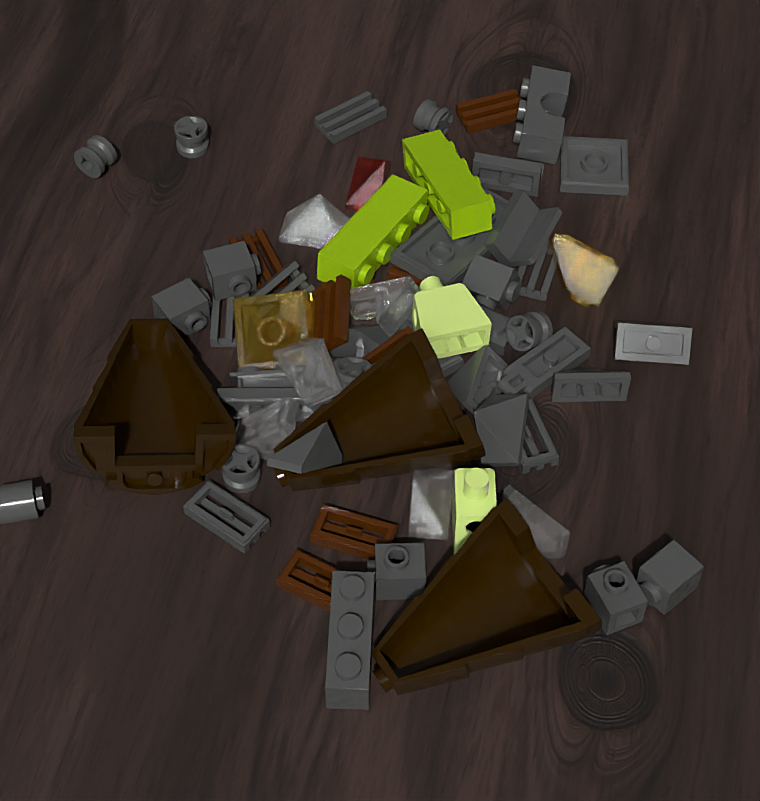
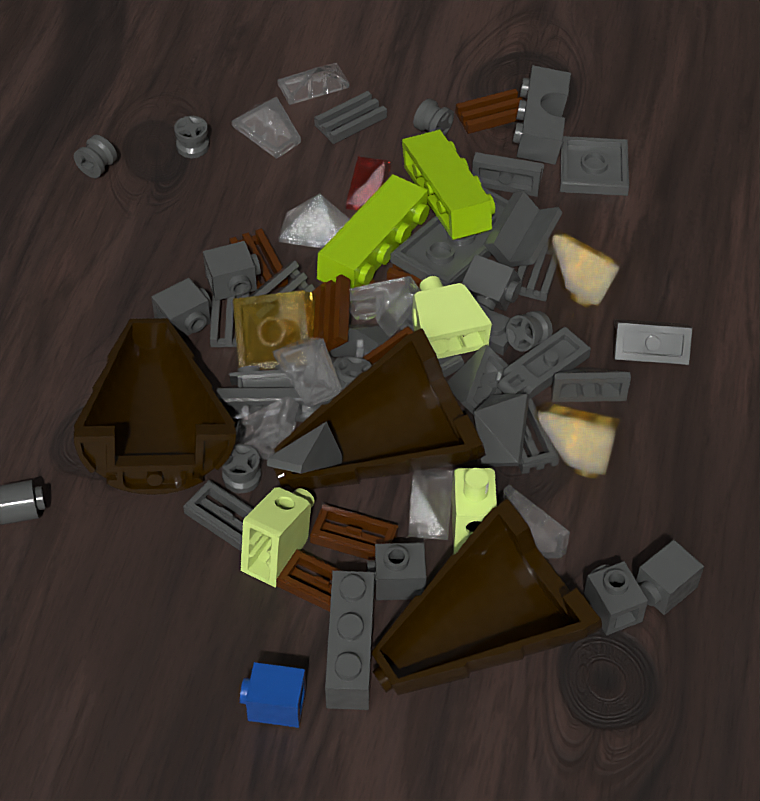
(268, 127): none -> clear slope
(274, 694): none -> blue brick
(275, 532): none -> yellowish green torso
(313, 83): none -> clear slope
(580, 437): none -> clear yellow slope

